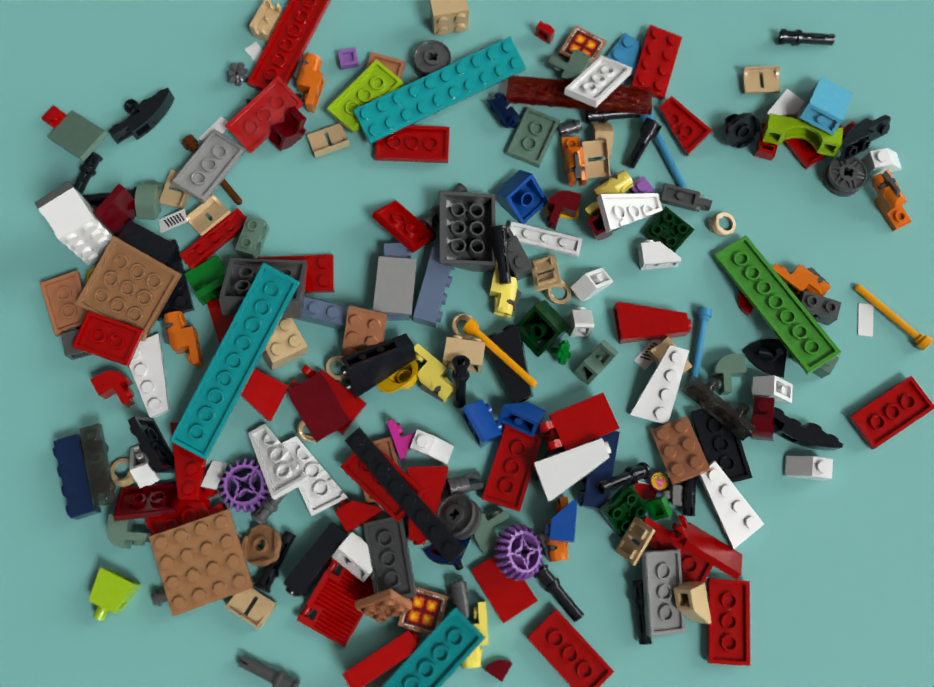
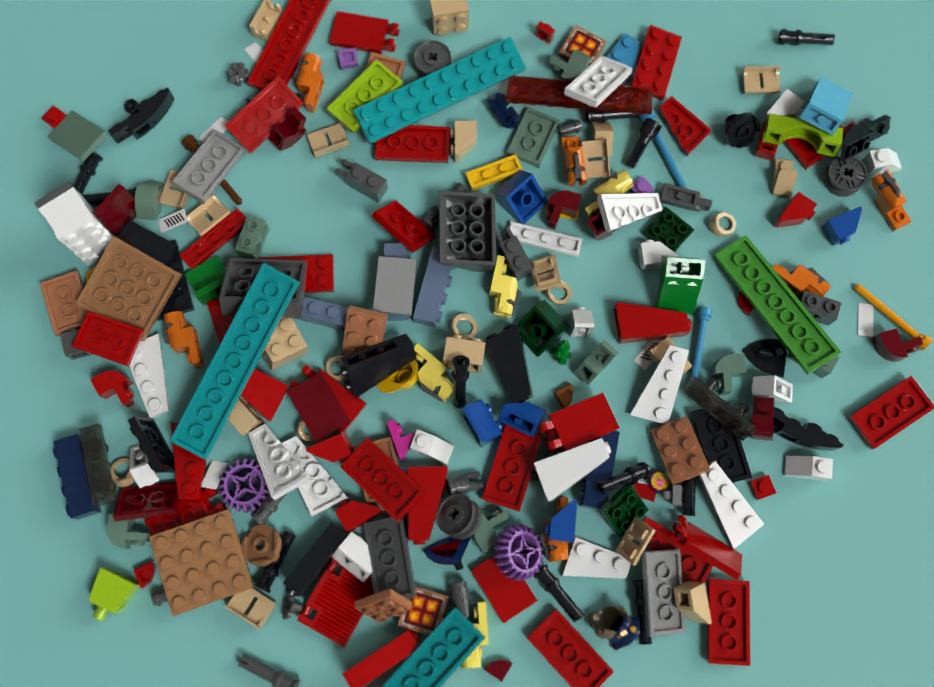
(145, 574): none -> red tile
(244, 417): none -> tan hinge
(290, 606): none -> dark grey plant
(333, 448): none -> red slope
(363, 33): none -> red tile
(363, 180): none -> dark grey hinge
(405, 496): black plate -> none
(465, 138): none -> tan slope
(472, 328): light orange piece -> none
(493, 172): none -> yellow plate
(501, 245): black pin -> none
(564, 395): none -> dark orange tile
(591, 284): white slope -> none
(594, 561): none -> white wing
(615, 625): none -> piece
(659, 508): green plate -> none
(680, 283): none -> green slope
(762, 487): none -> red plate
(783, 177): none -> tan slope
(796, 211): none -> red slope
(842, 227): none -> blue slope
(891, 348): none -> dark red brick

